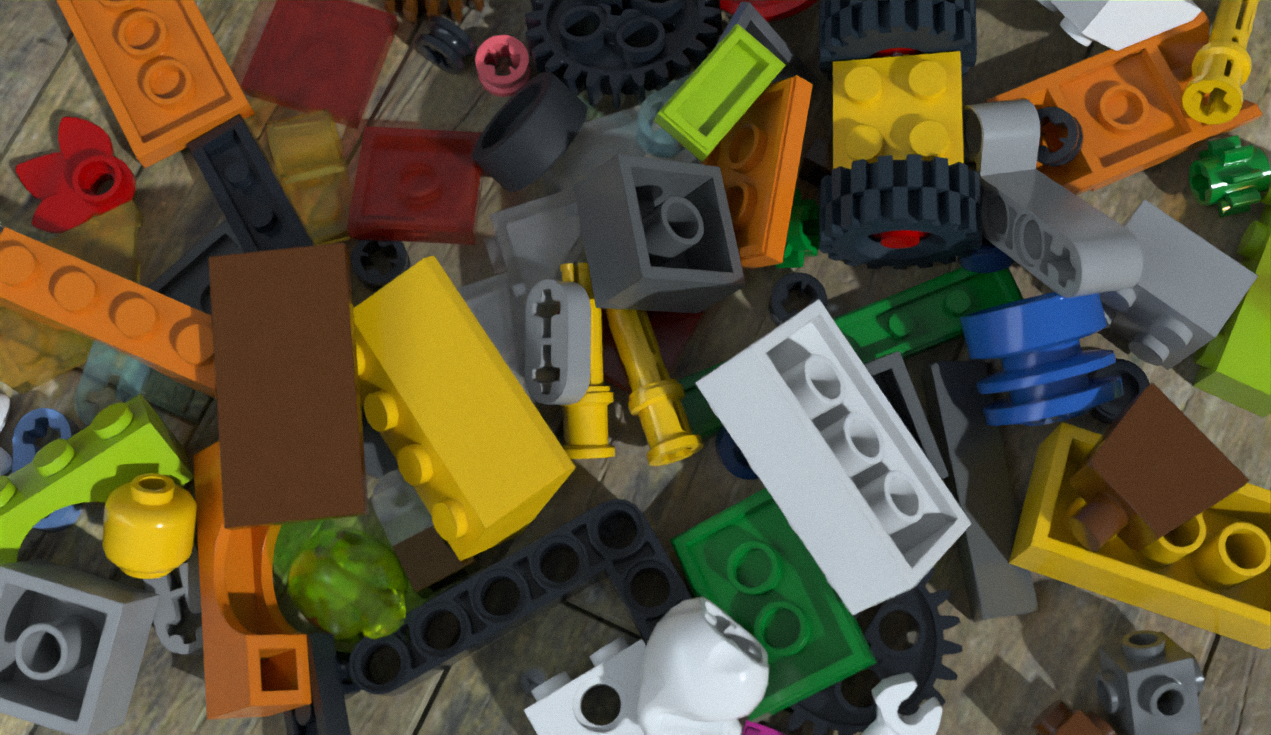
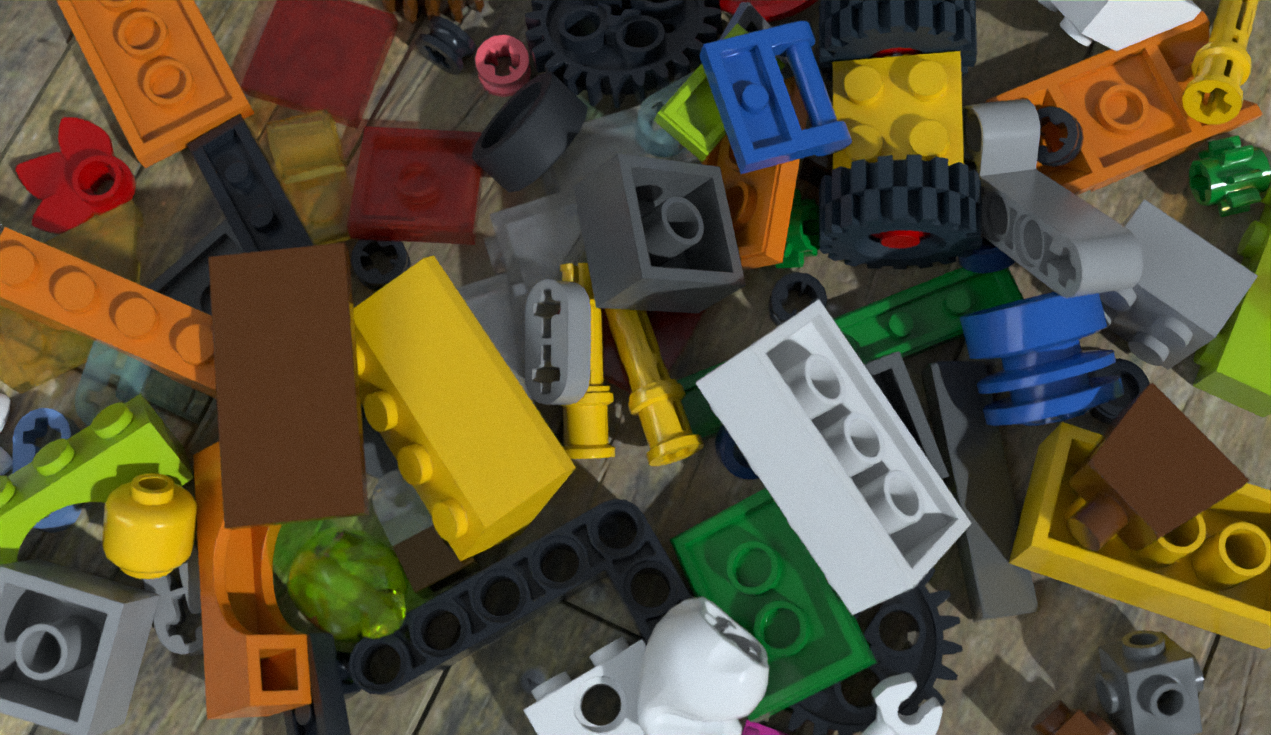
(757, 103): none -> blue plate

